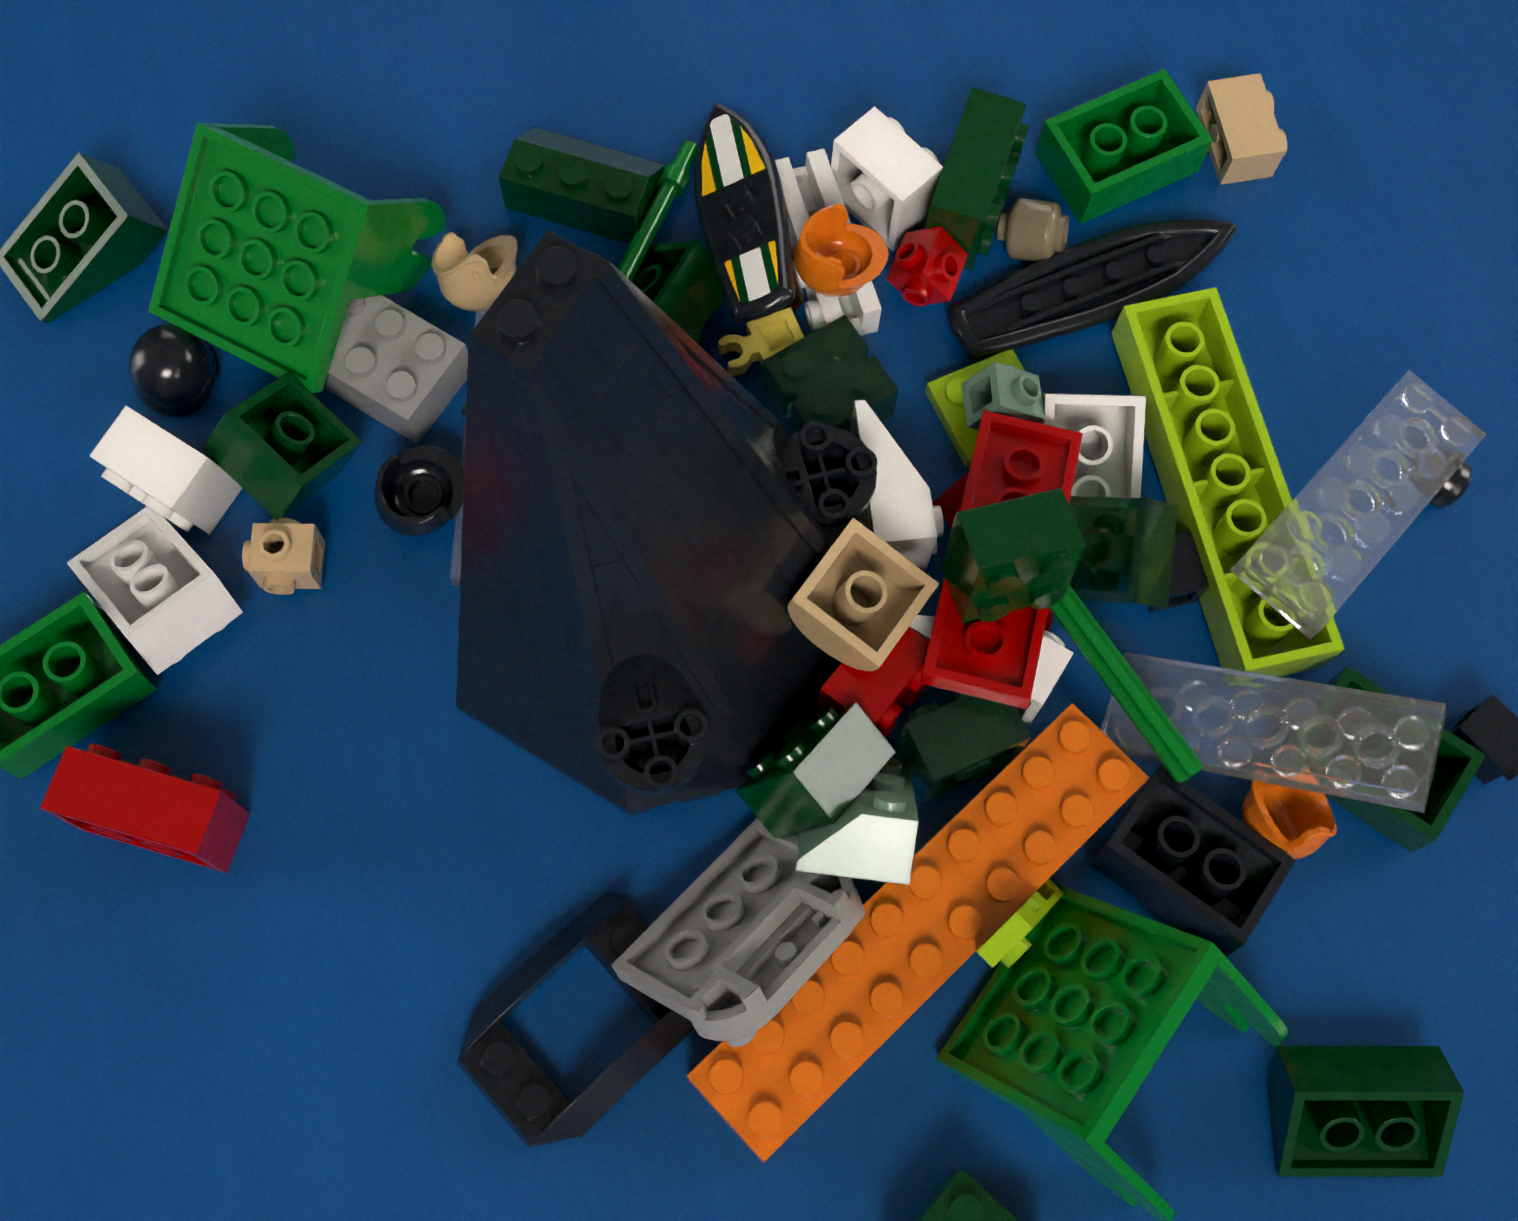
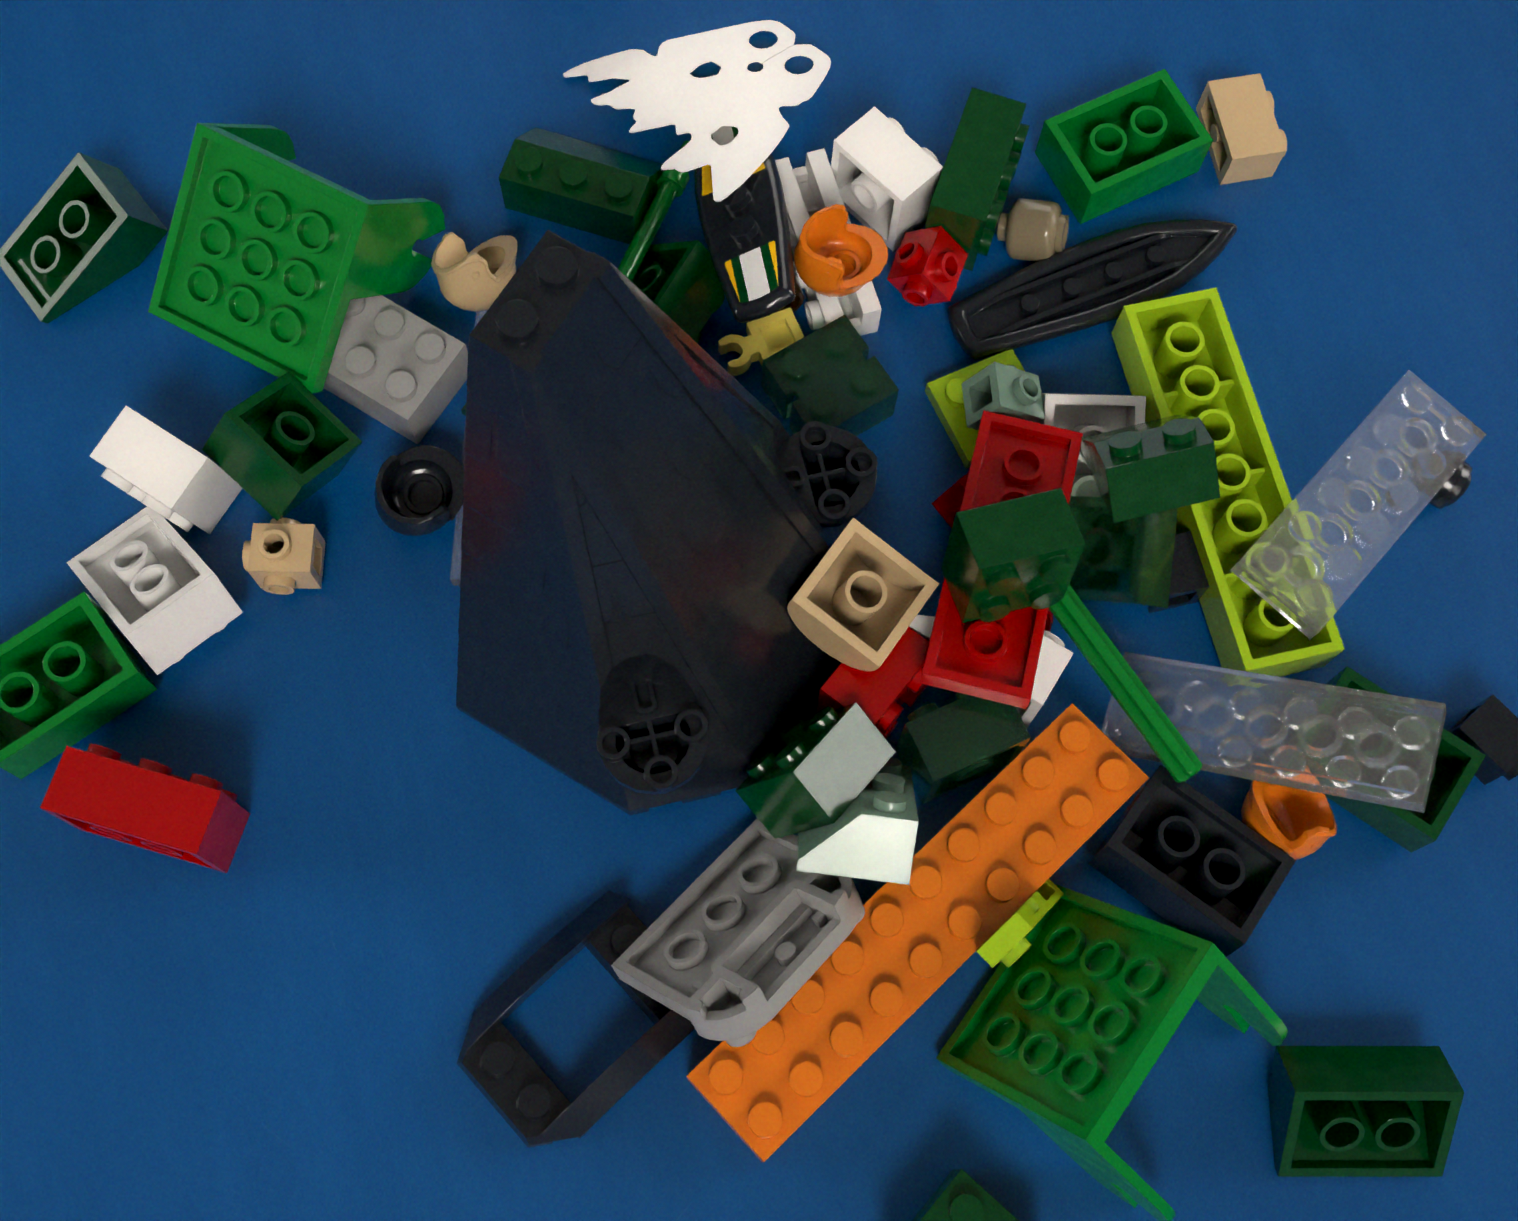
(172, 370): black helmet -> none
(668, 95): none -> white piece
(902, 501): white slope -> none
(1153, 466): none -> dark green slope

